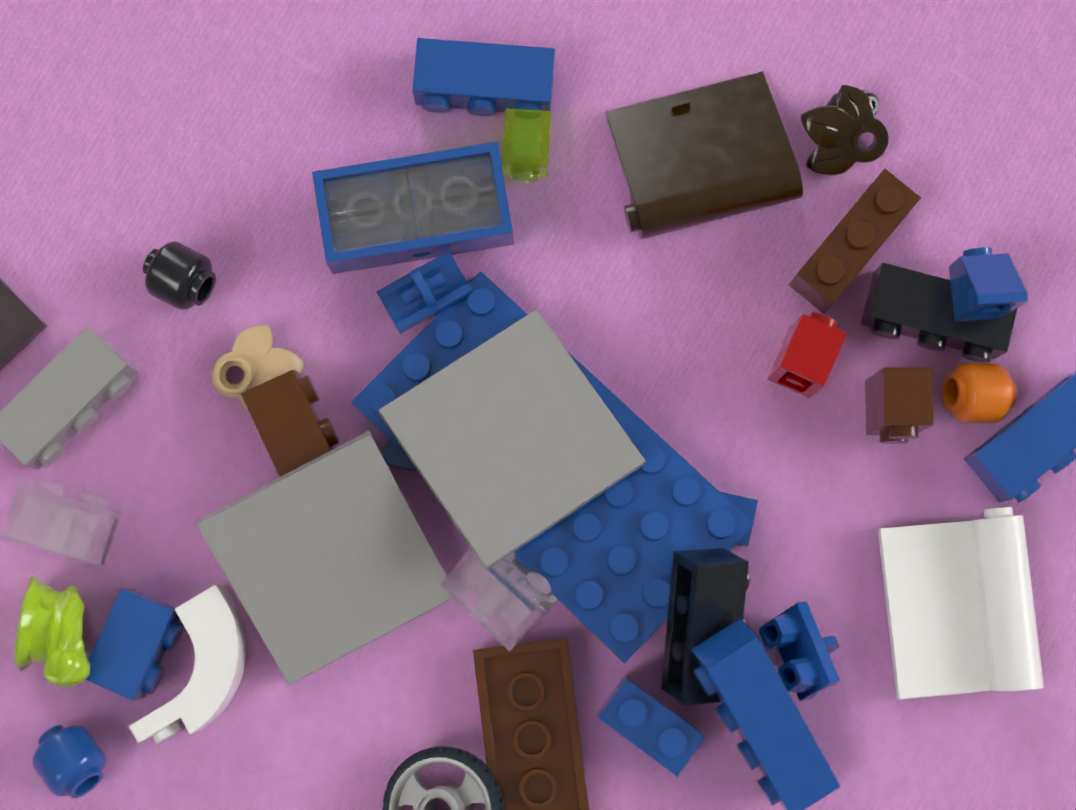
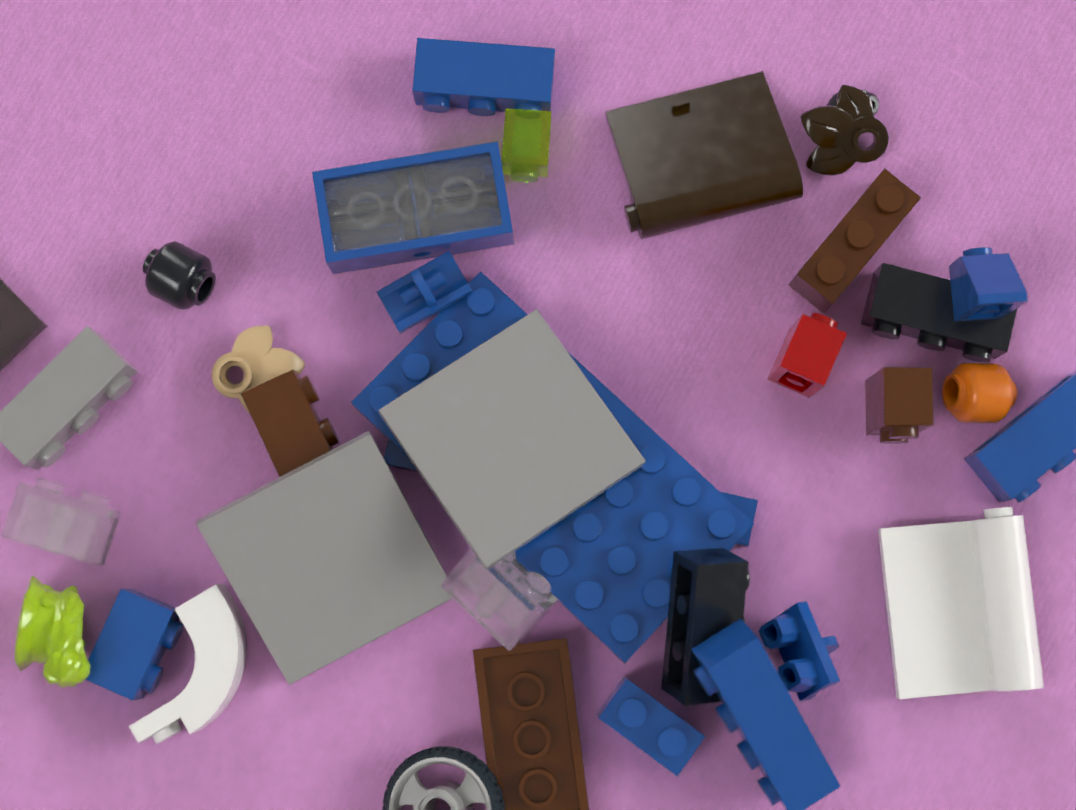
(69, 761): blue head -> none

